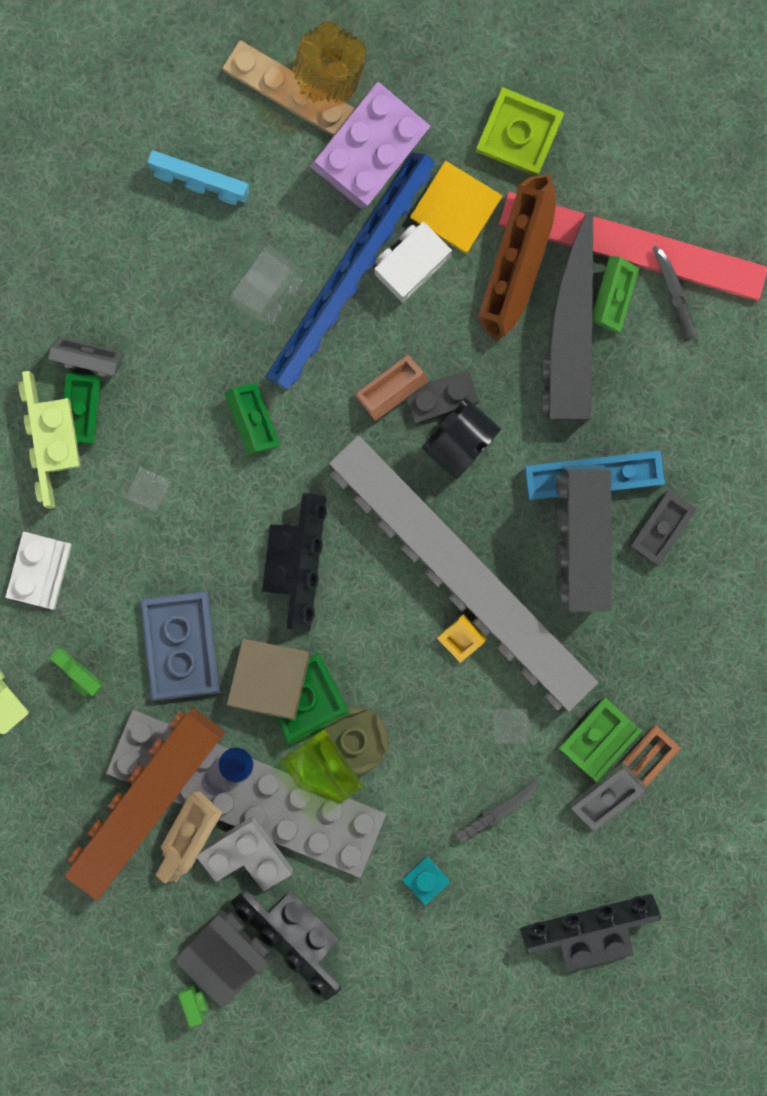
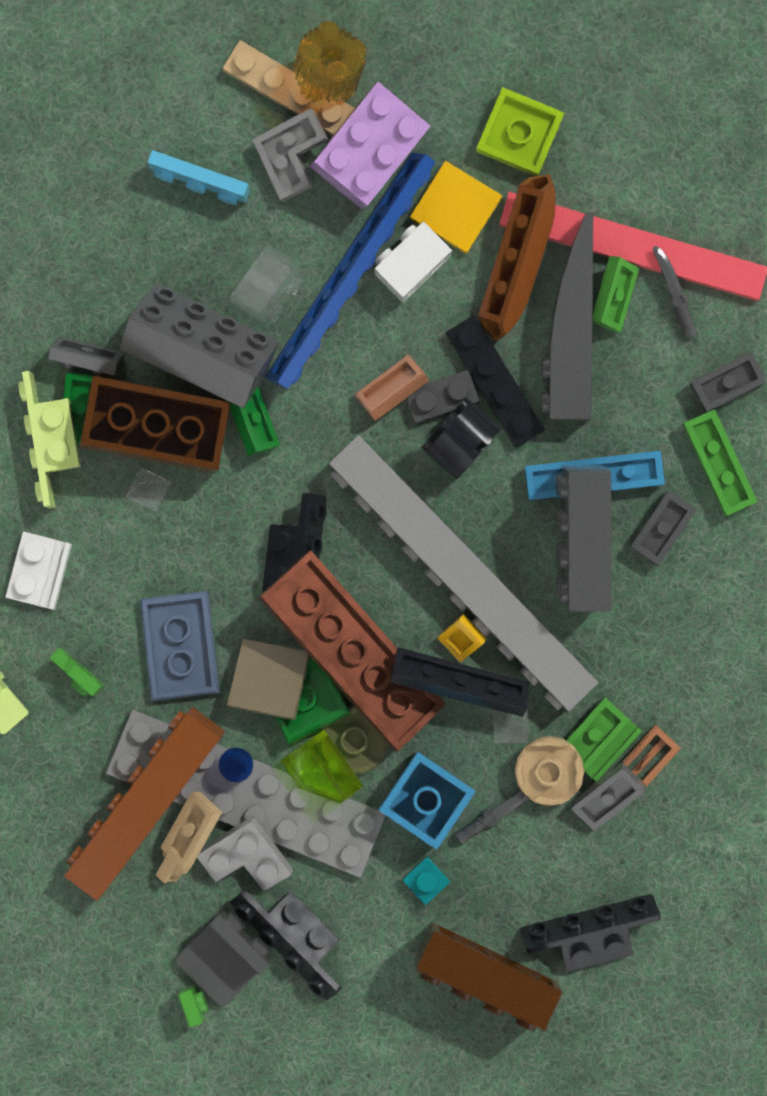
(154, 425): none -> reddish brown brick
(198, 345): none -> dark grey brick
(281, 152): none -> light grey plate
(348, 649): none -> copper plate
(426, 800): none -> dark azure brick
(460, 682): none -> black plate
(488, 977): none -> reddish brown brick
(495, 381): none -> black plate
(549, 770): none -> tan tile
(719, 463): none -> bright green plate
(728, 382): none -> dark grey plate

